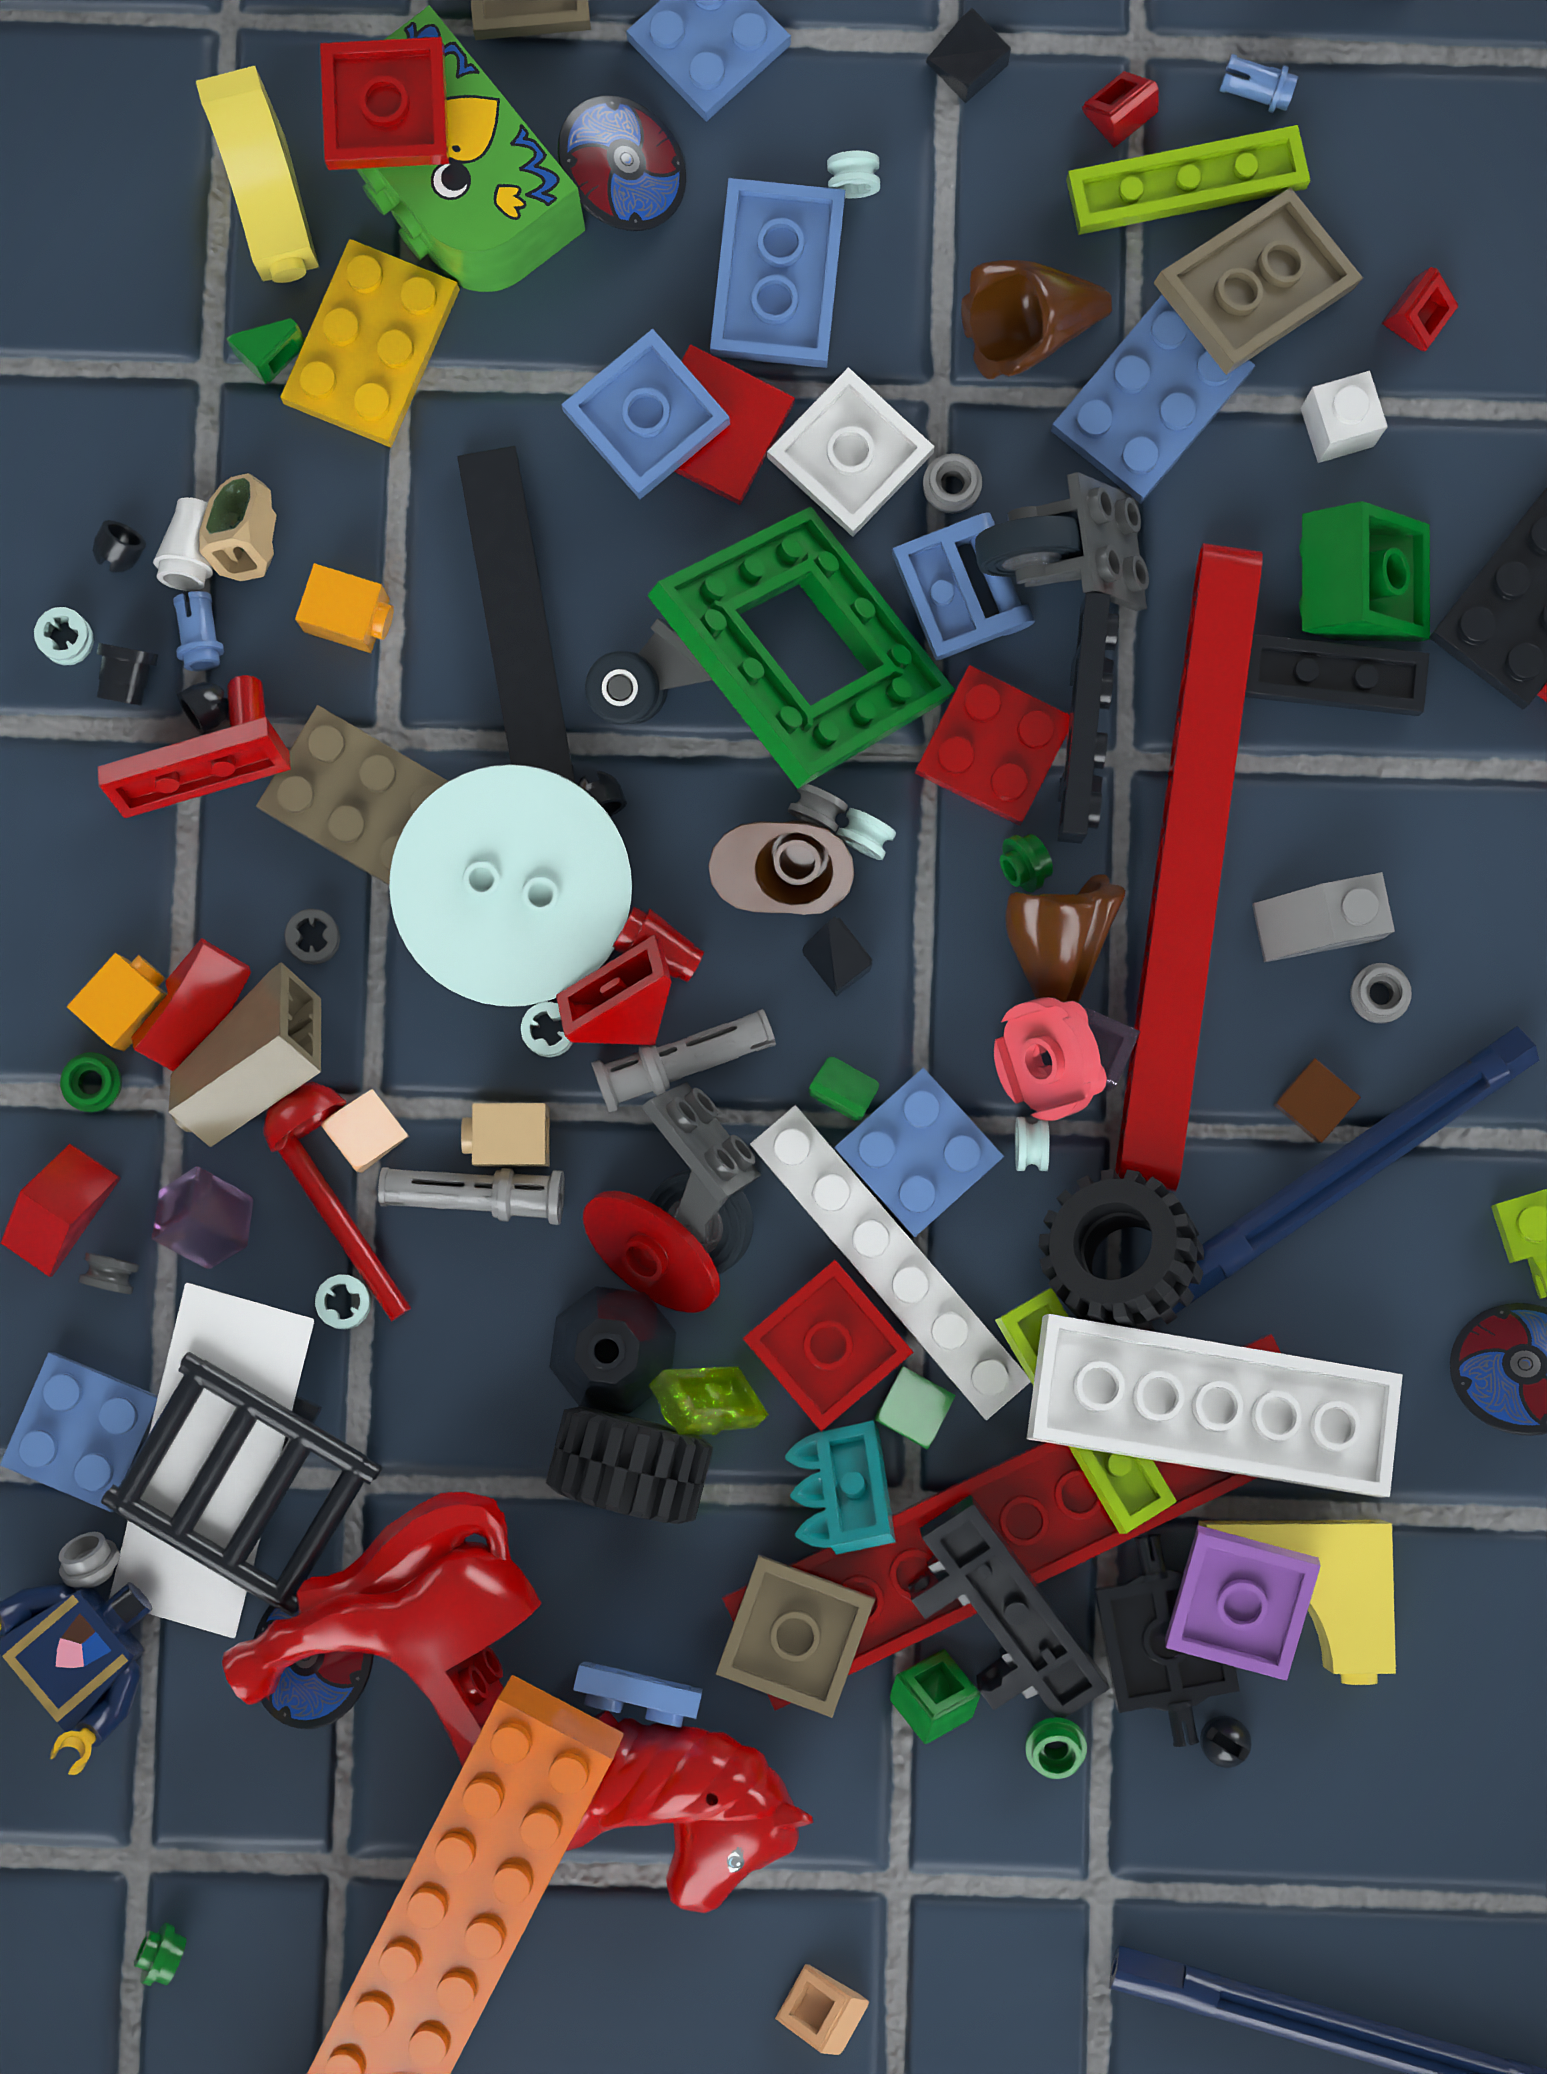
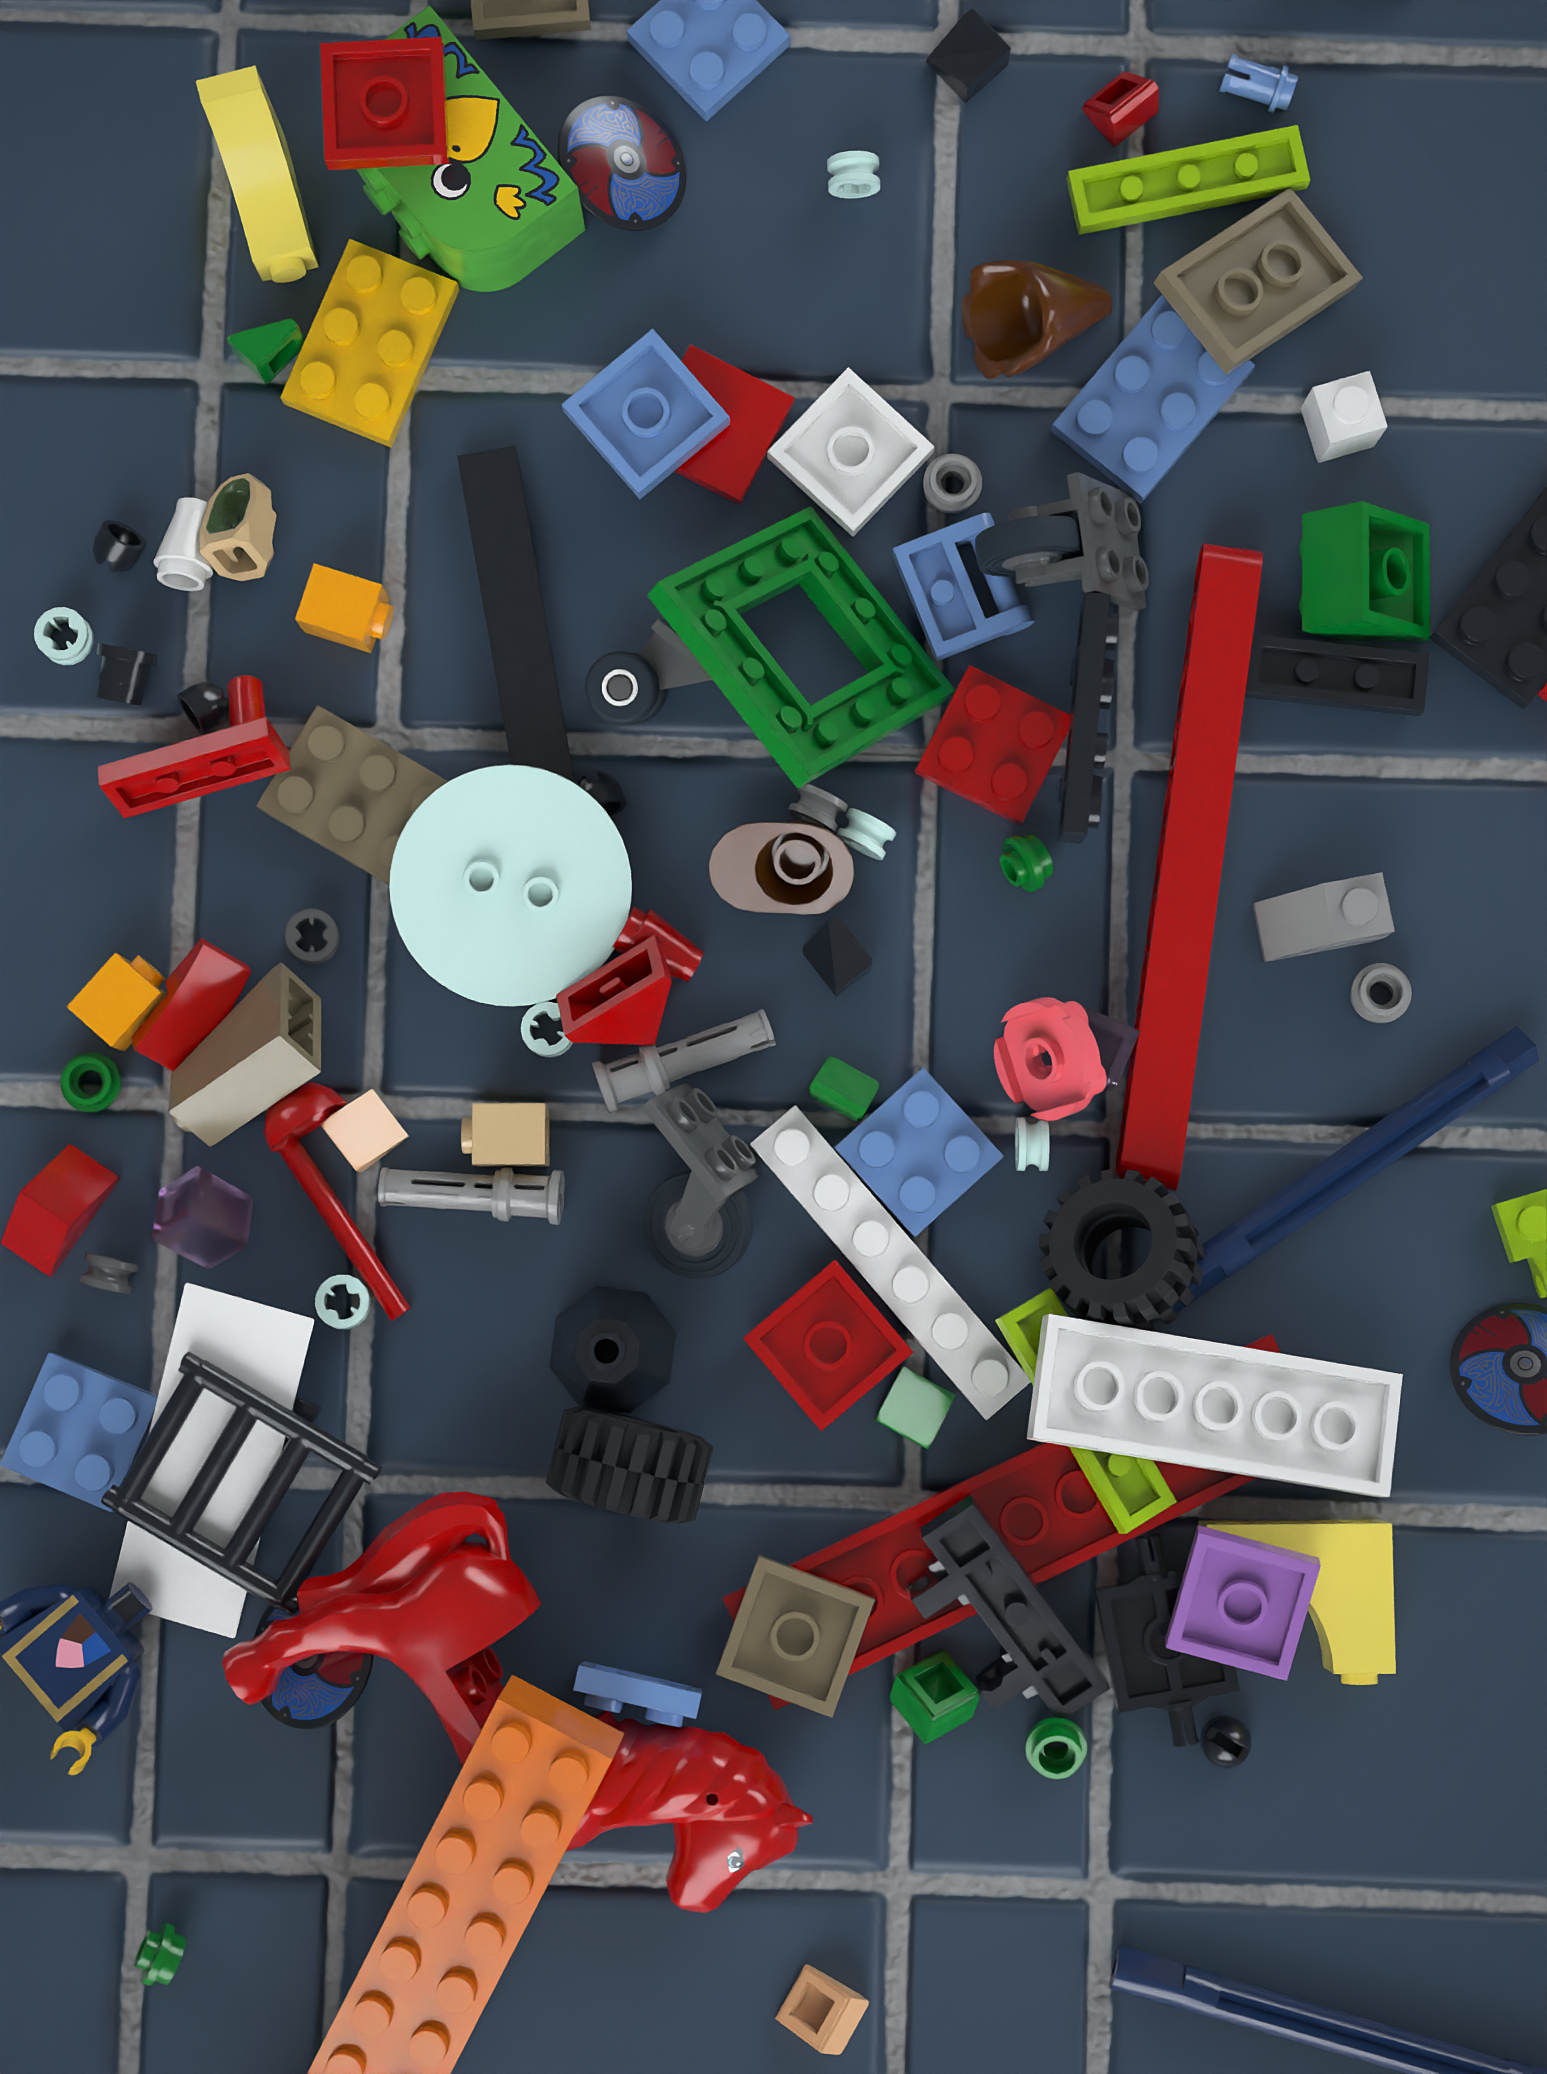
(88, 1560): light grey plate -> none
(197, 632): medium blue pin -> none
(651, 1251): red piece -> none
(707, 1400): clear neon green hinge -> none
(777, 273): medium blue plate -> none
(848, 1487): teal plate -> none
(1062, 935): reddish brown hat -> none
(1316, 1100): reddish brown tile -> none
(1422, 309): red slope -> none

